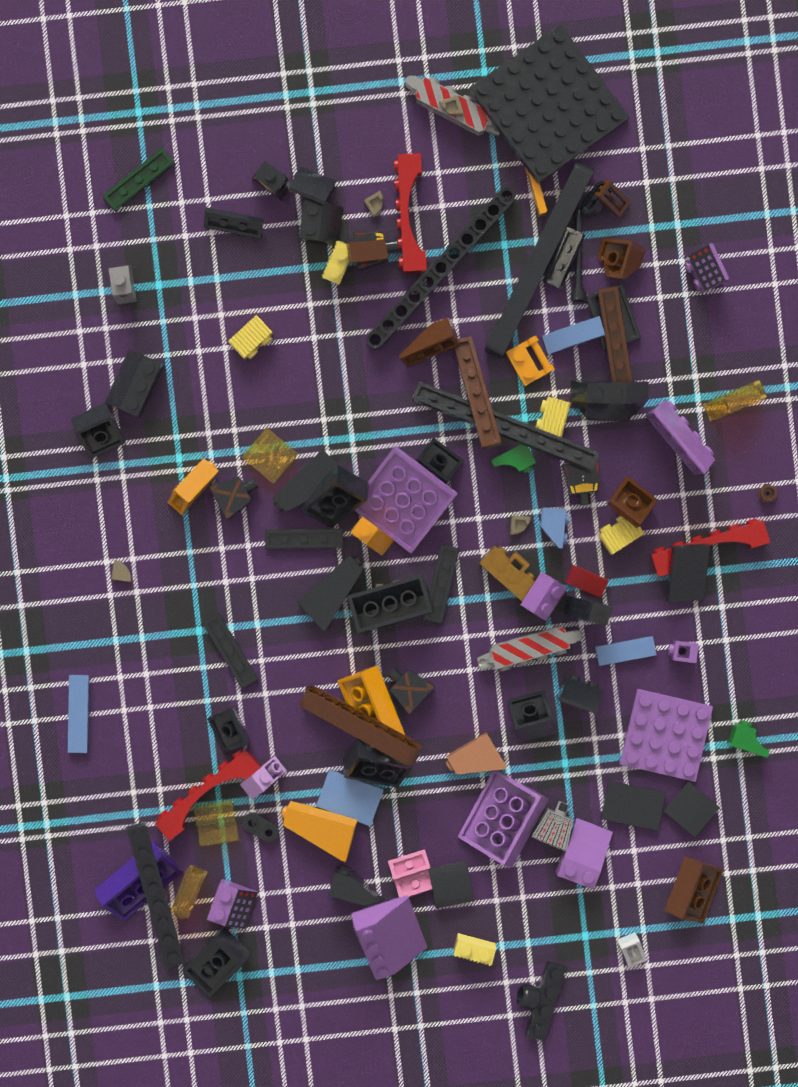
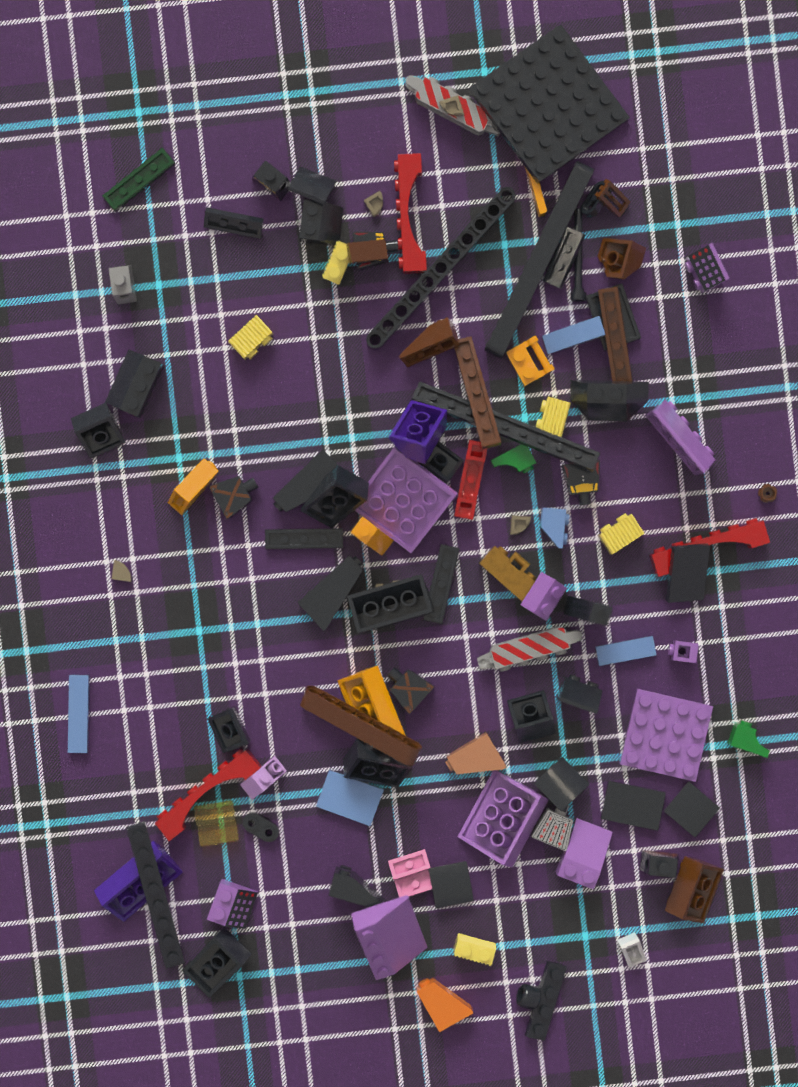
(188, 892): clear yellow slope -> none
(230, 650): black tile -> none
(270, 455): clear yellow slope -> none
(321, 827): light orange slope -> none
(419, 430): none -> dark purple slope
(442, 1004): none -> orange slope
(470, 480): none -> red slope
(561, 784): none -> black slope
(586, 581): red slope -> none
(631, 501): reddish brown plate -> none
(659, 863): none -> black torso
(735, 400): clear yellow slope -> none

